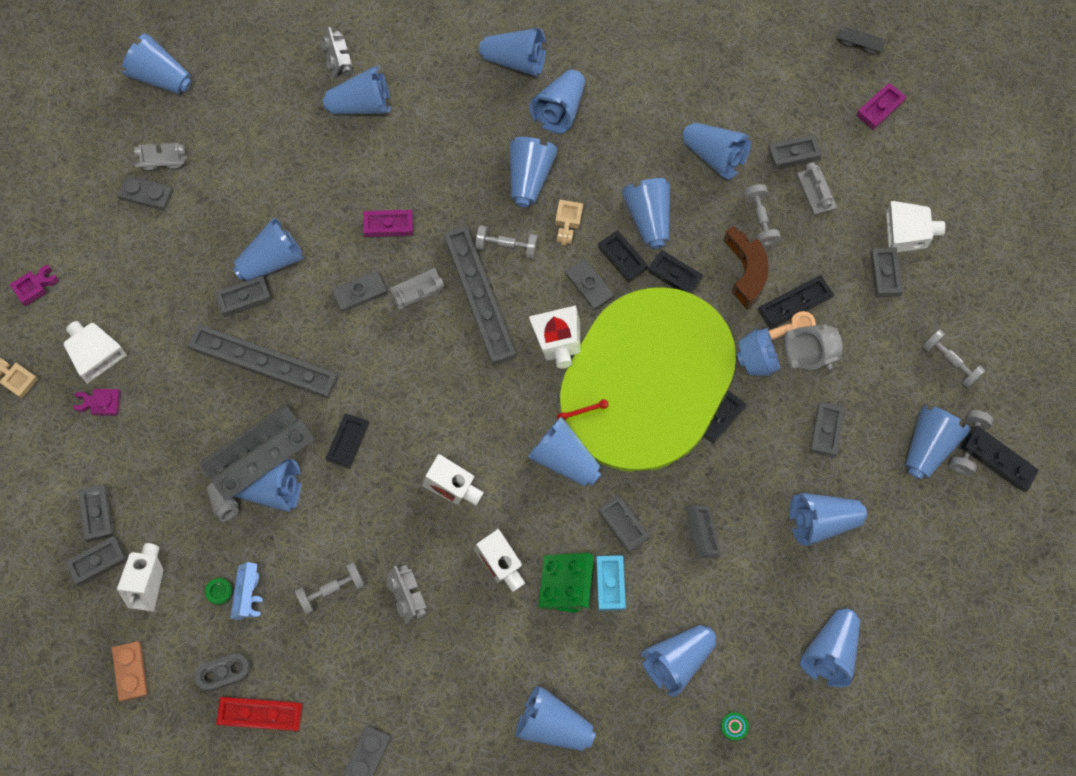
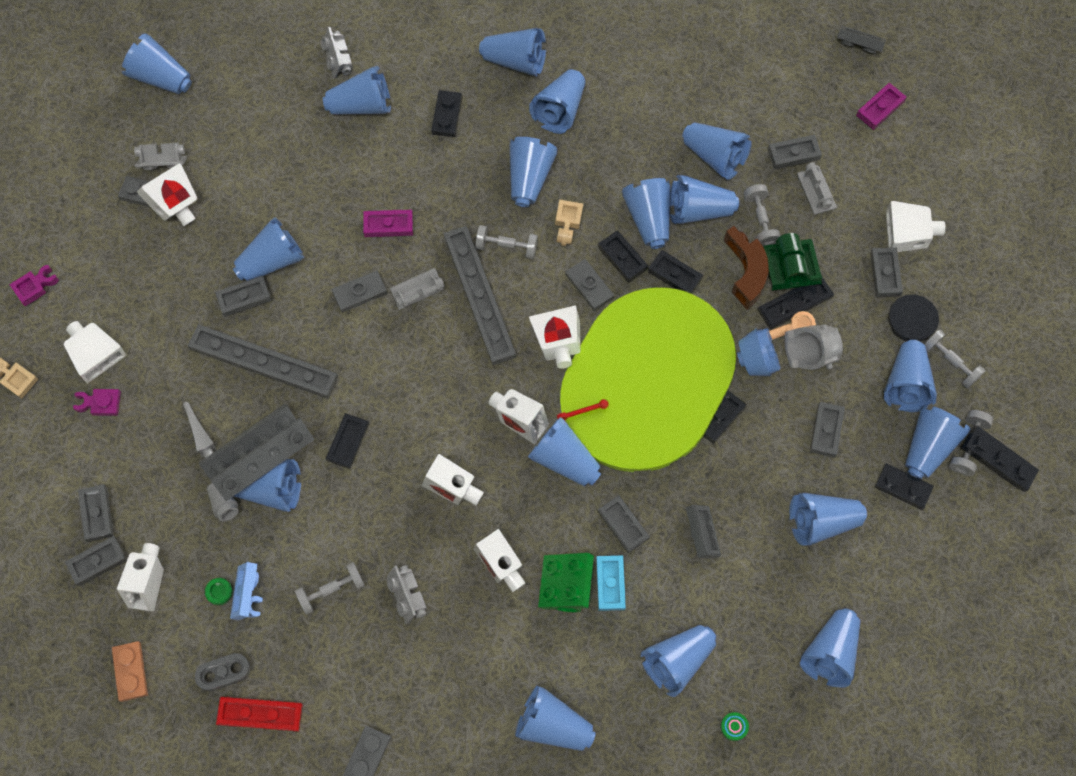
(170, 195): none -> white torso
(202, 440): none -> light grey piece
(446, 113): none -> black plate
(520, 414): none -> white torso
(700, 201): none -> medium blue cone
(792, 262): none -> dark green plate
(904, 486): none -> black plate
(911, 379): none -> medium blue cone
(913, 318): none -> black tile

